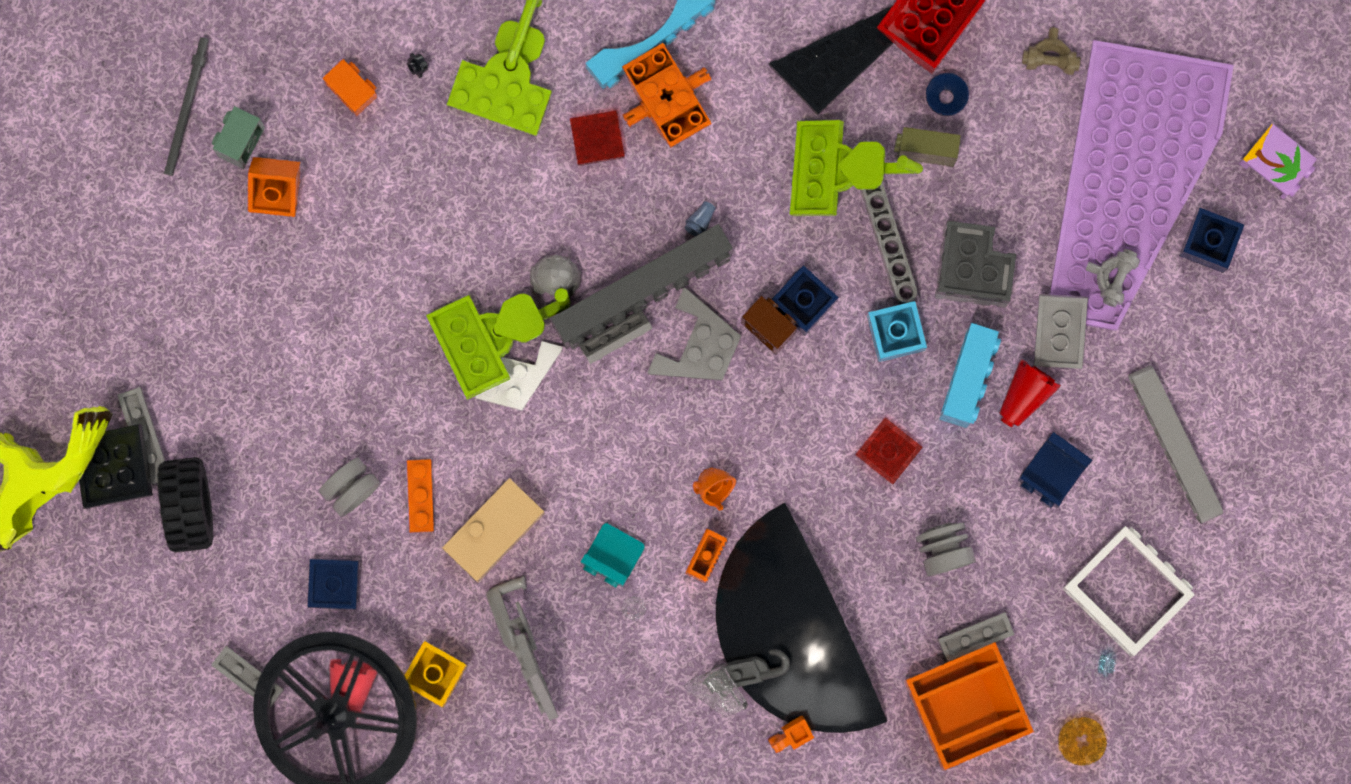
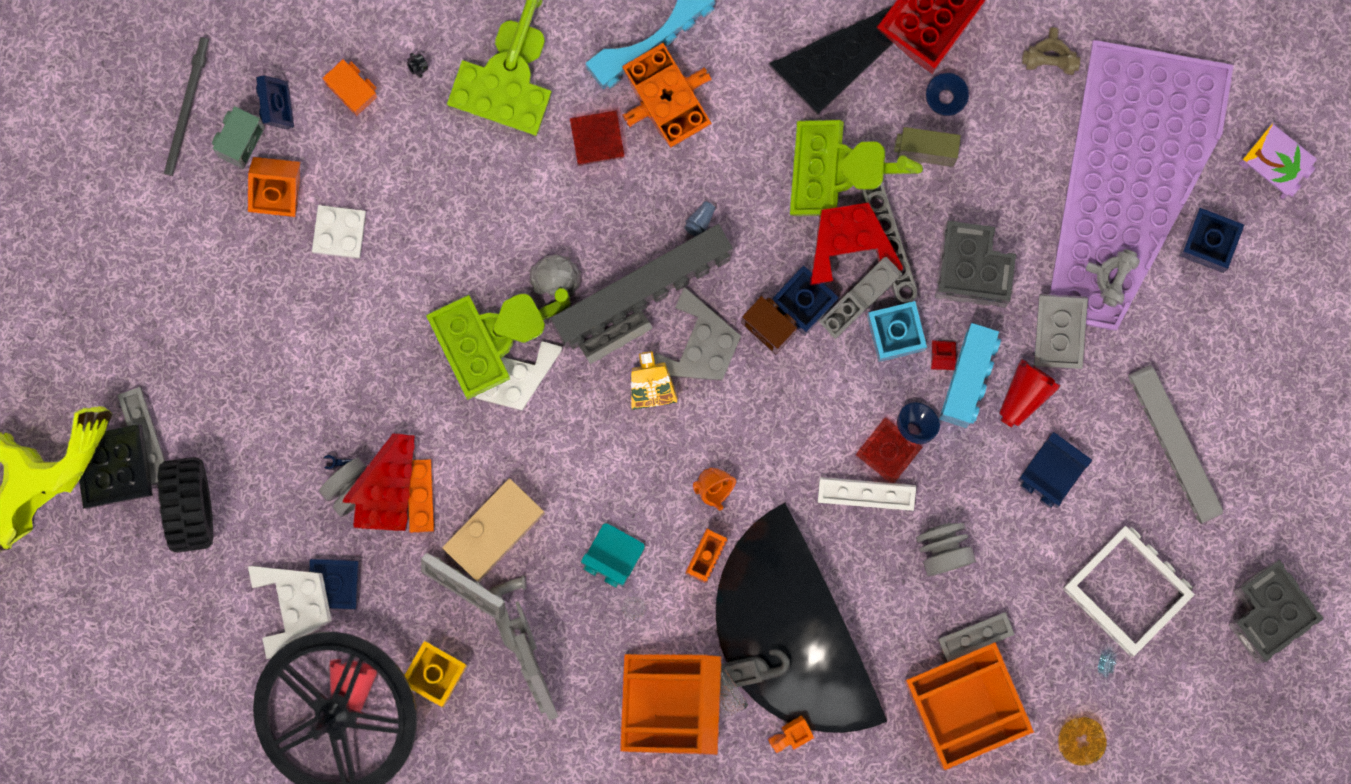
(242, 673): light grey plate -> none
(274, 102): none -> dark blue plate
(301, 603): none -> white wing
(336, 462): none -> dark blue hand
(339, 232): none -> white plate
(384, 487): none -> red wing
(462, 586): none -> light grey plate
(651, 383): none -> torso
(670, 704): none -> orange slope
(847, 232): none -> red wing
(860, 297): none -> light grey slope
(866, 493): none -> white plate
(923, 418): none -> dark blue piece
(943, 355): none -> red slope
(1274, 612): none -> dark grey piece

